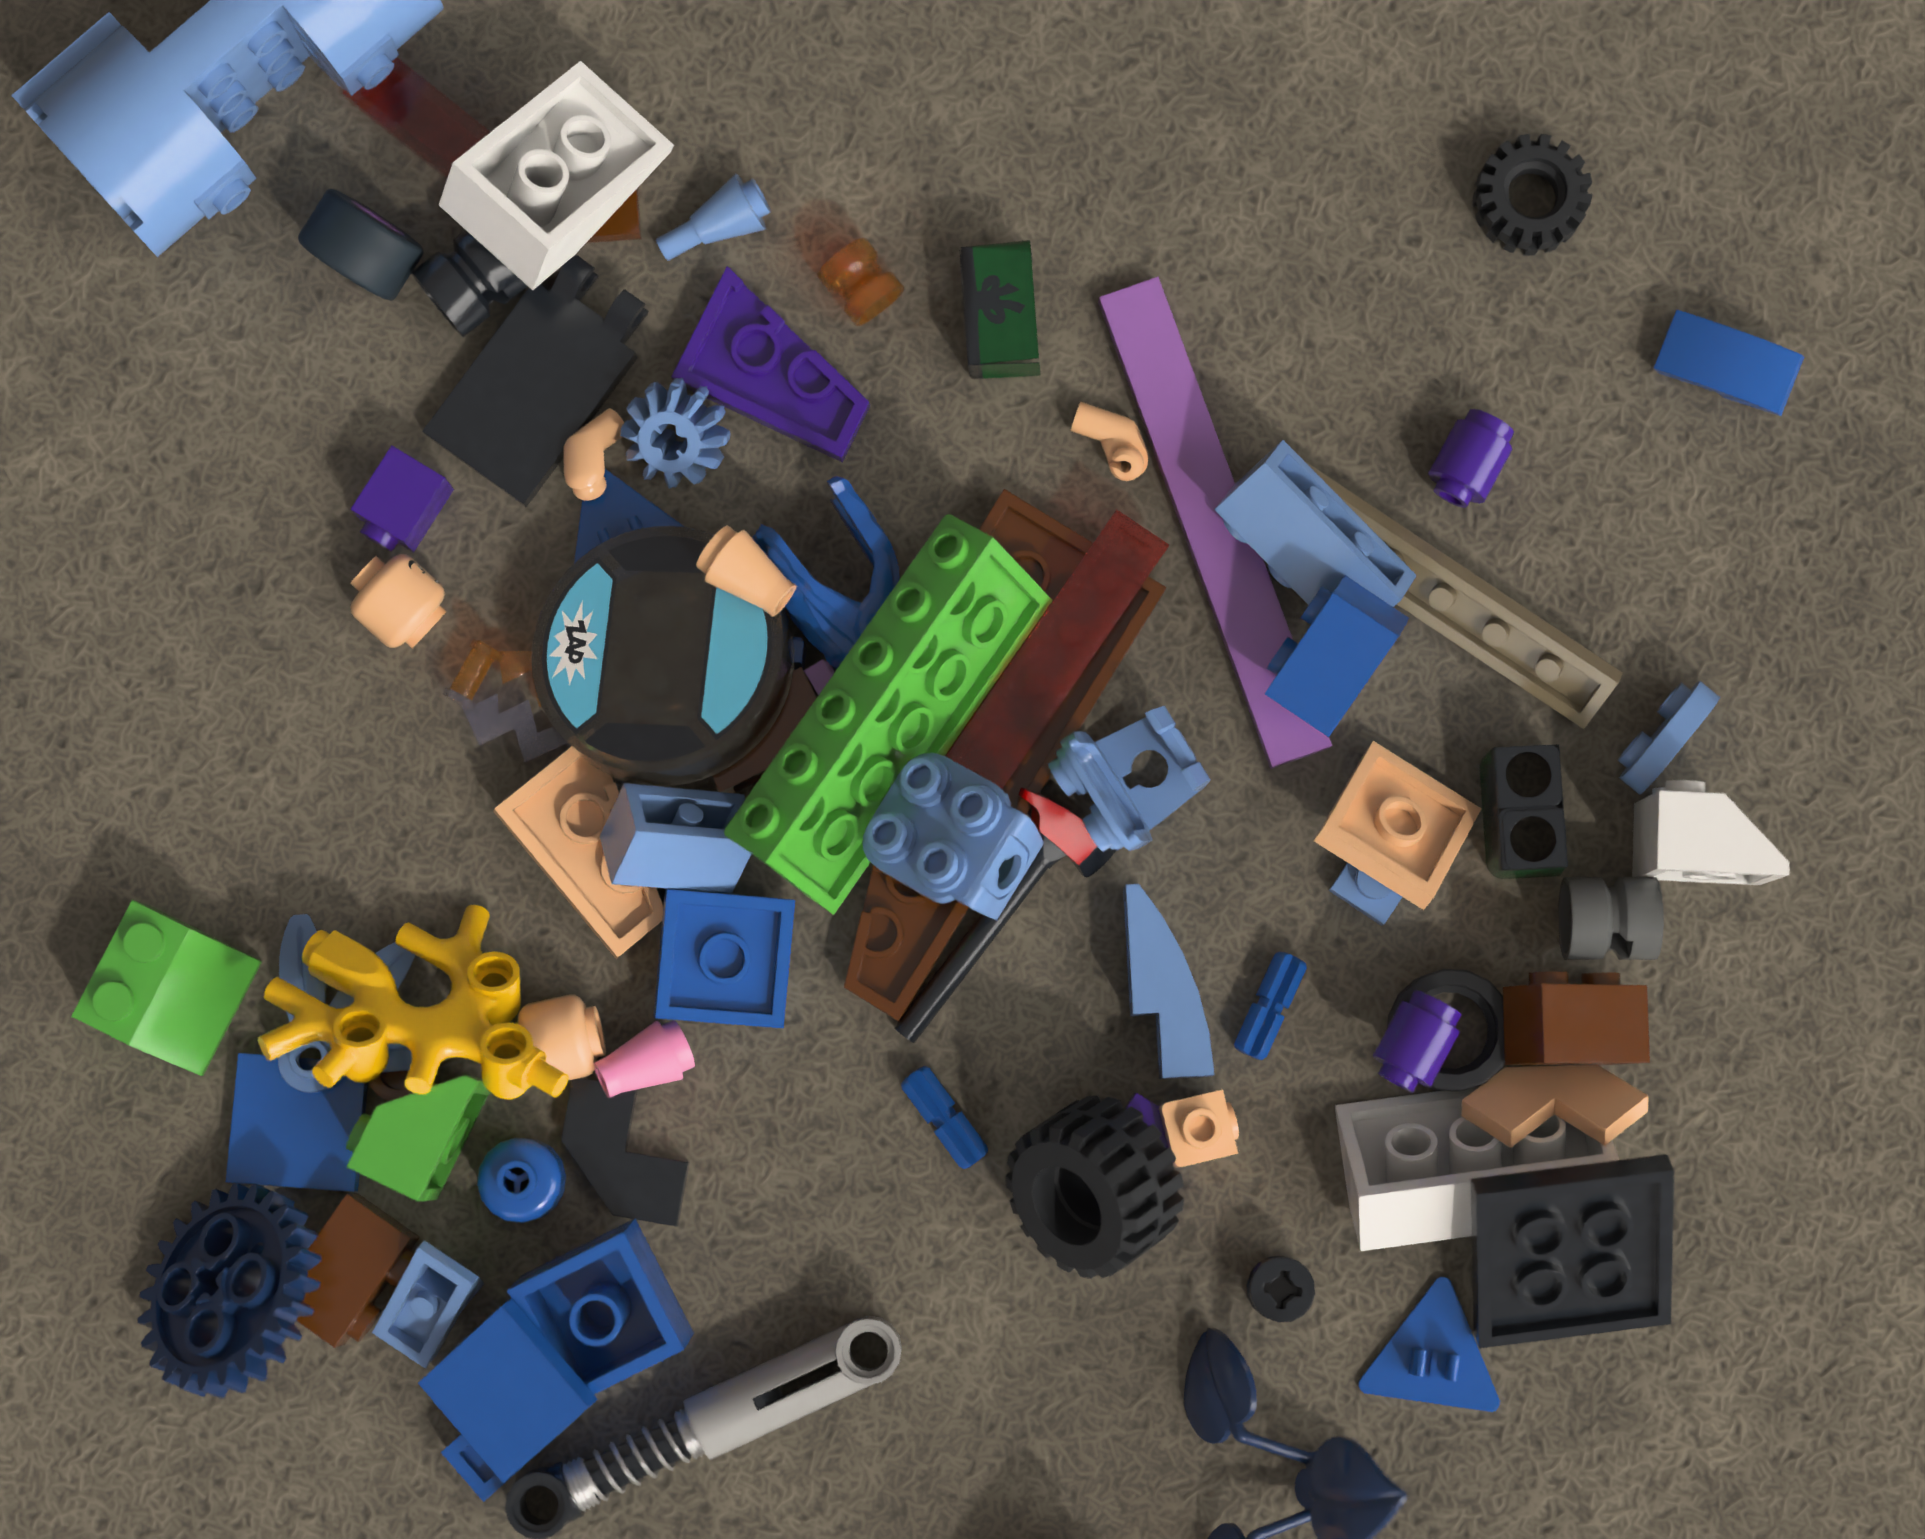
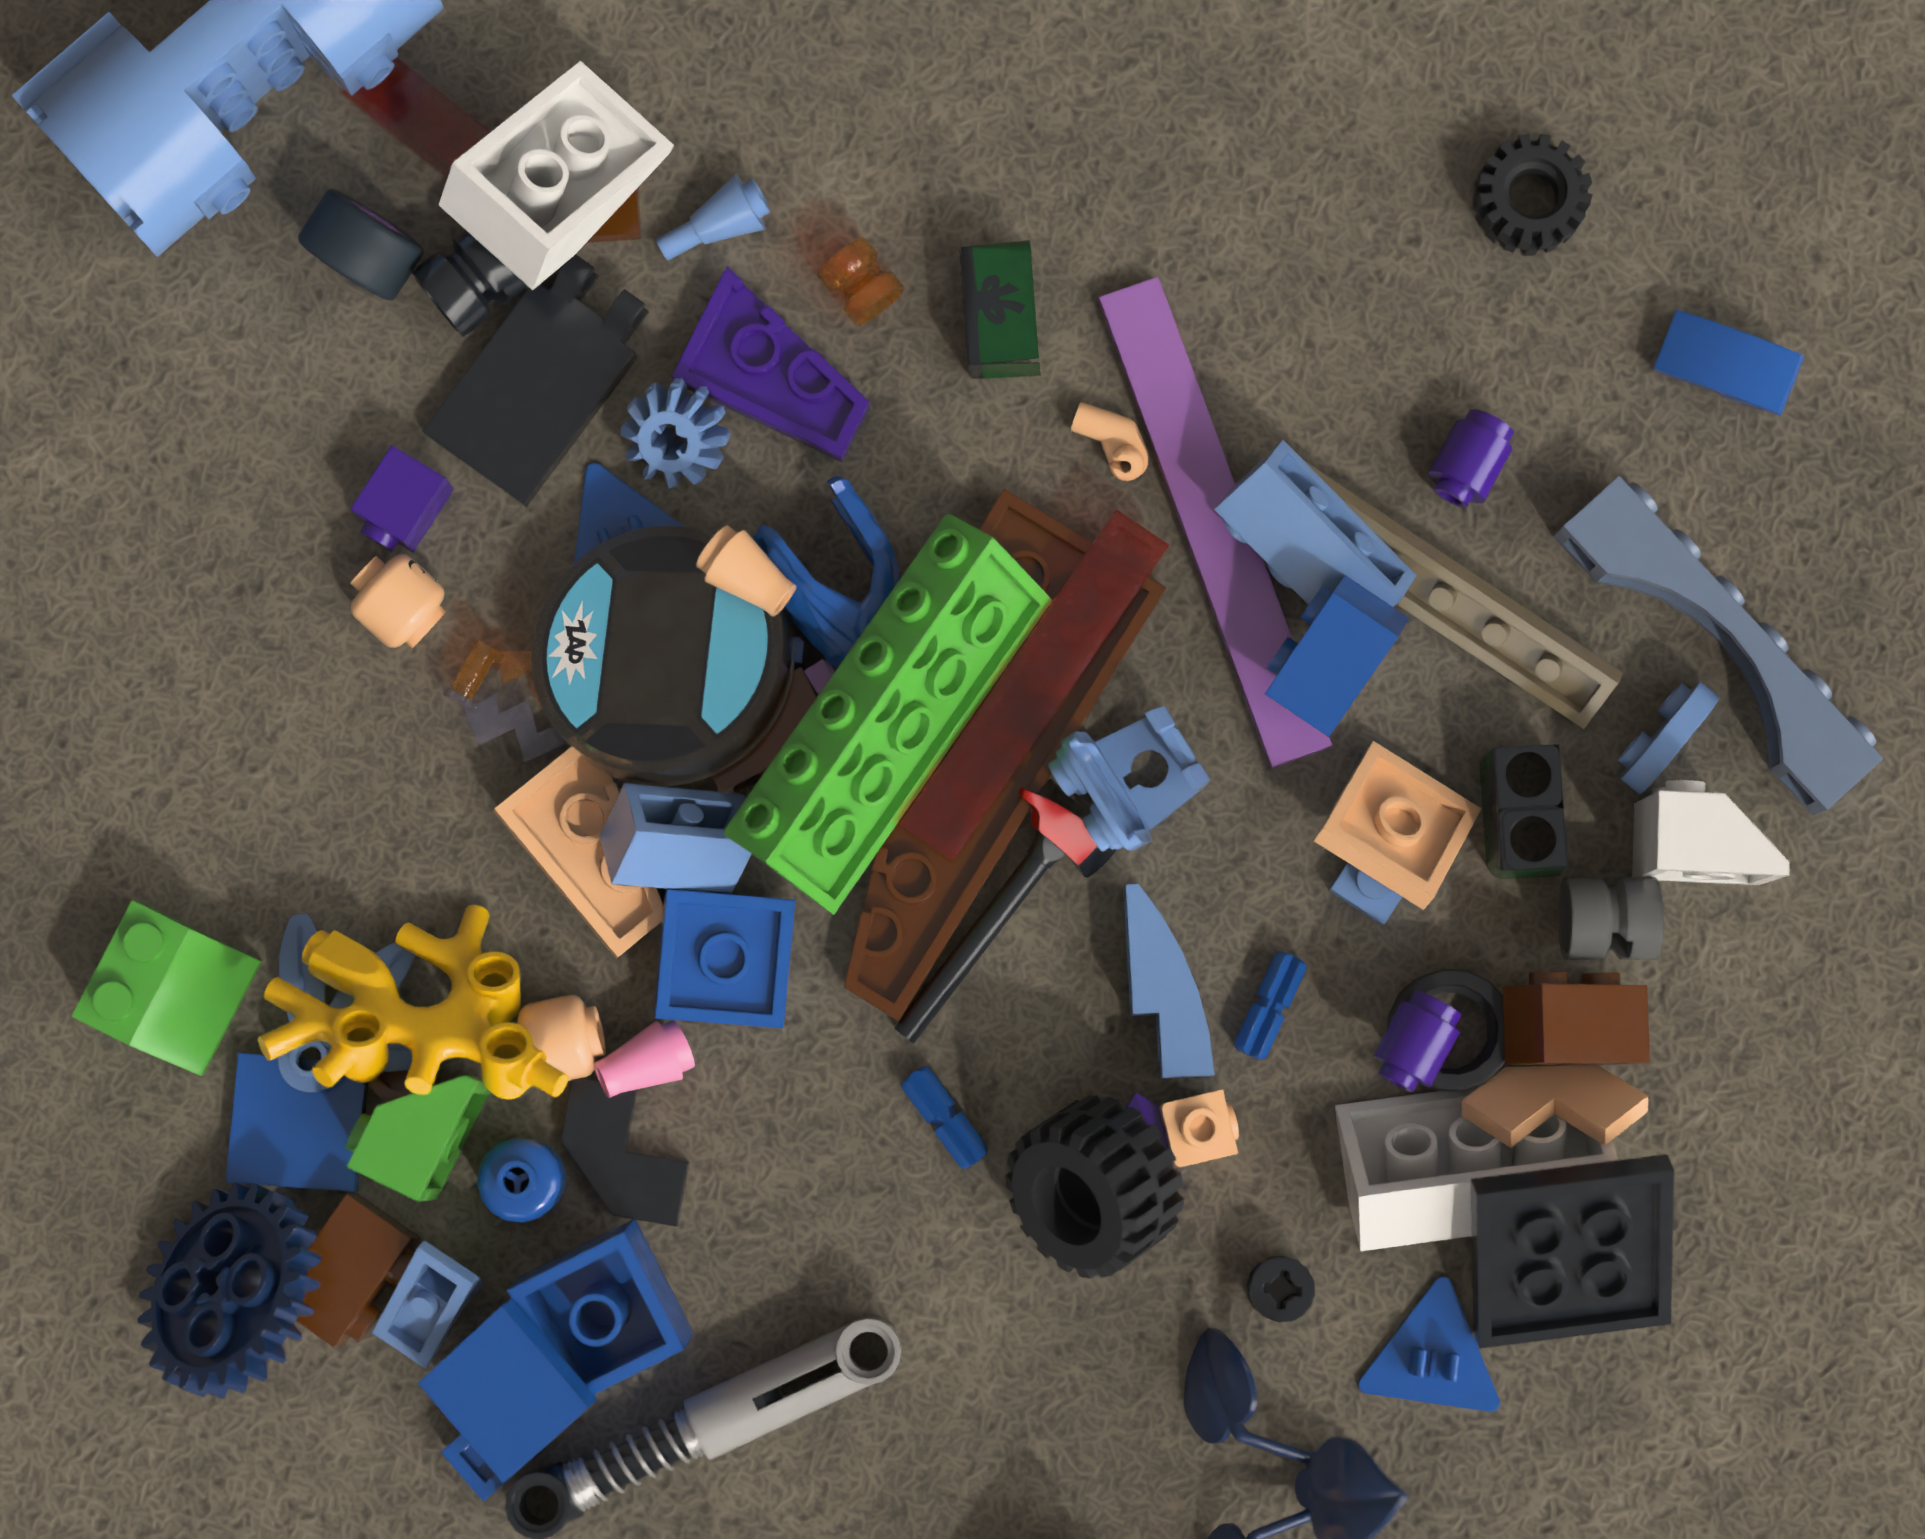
(585, 455): light nougat arm -> none
(951, 836): medium blue piece -> none
(1807, 737): none -> sand blue arch

